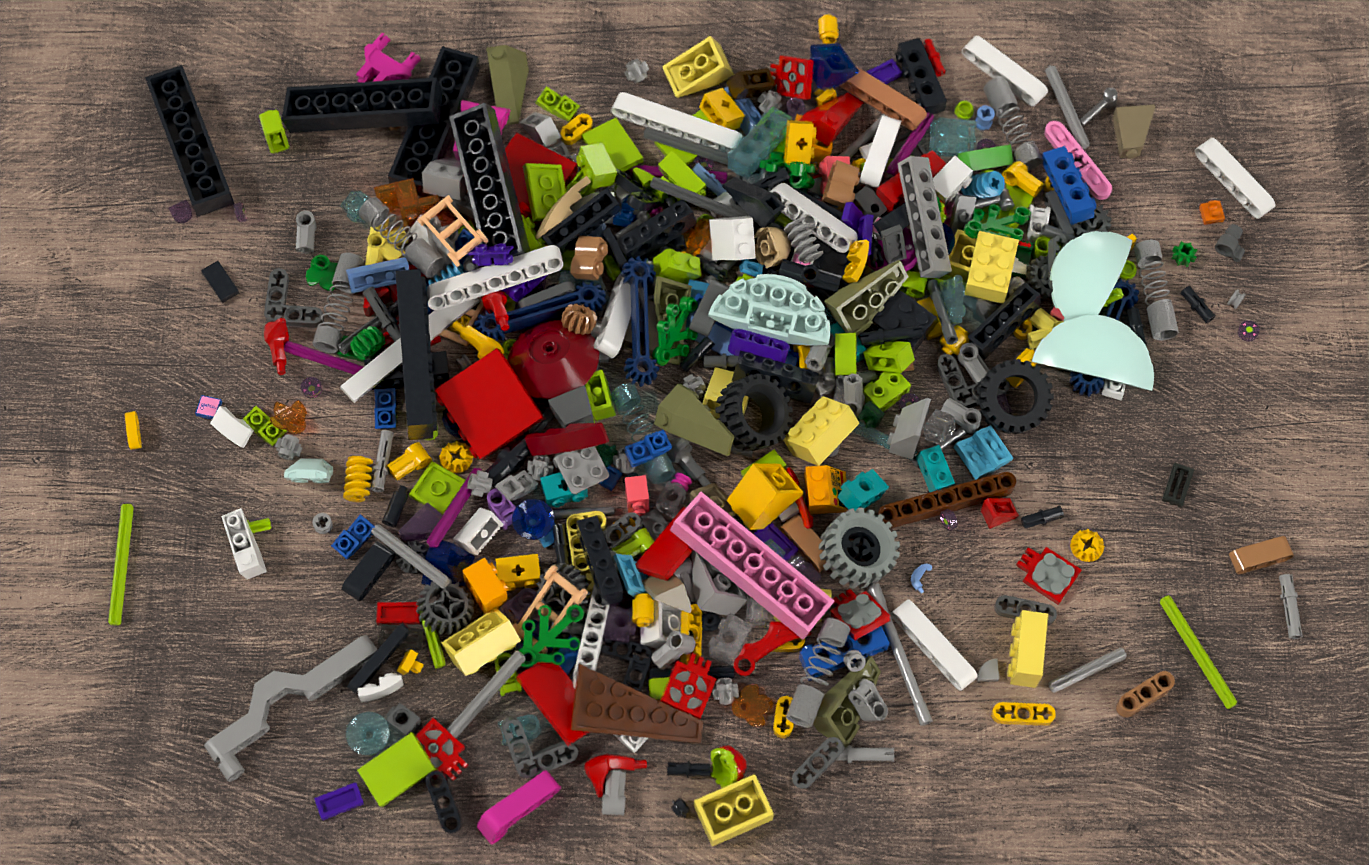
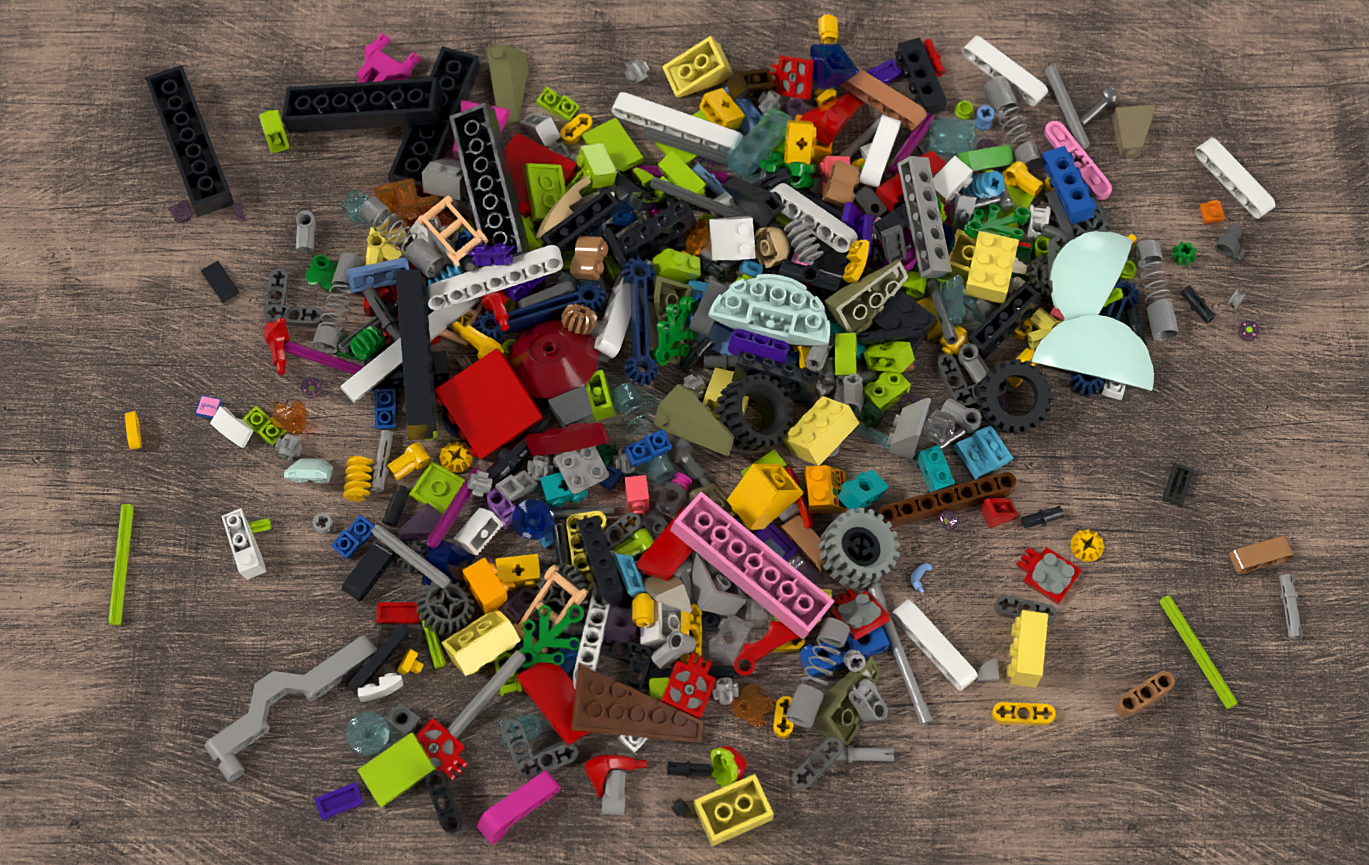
(1087, 670): light grey axle -> none

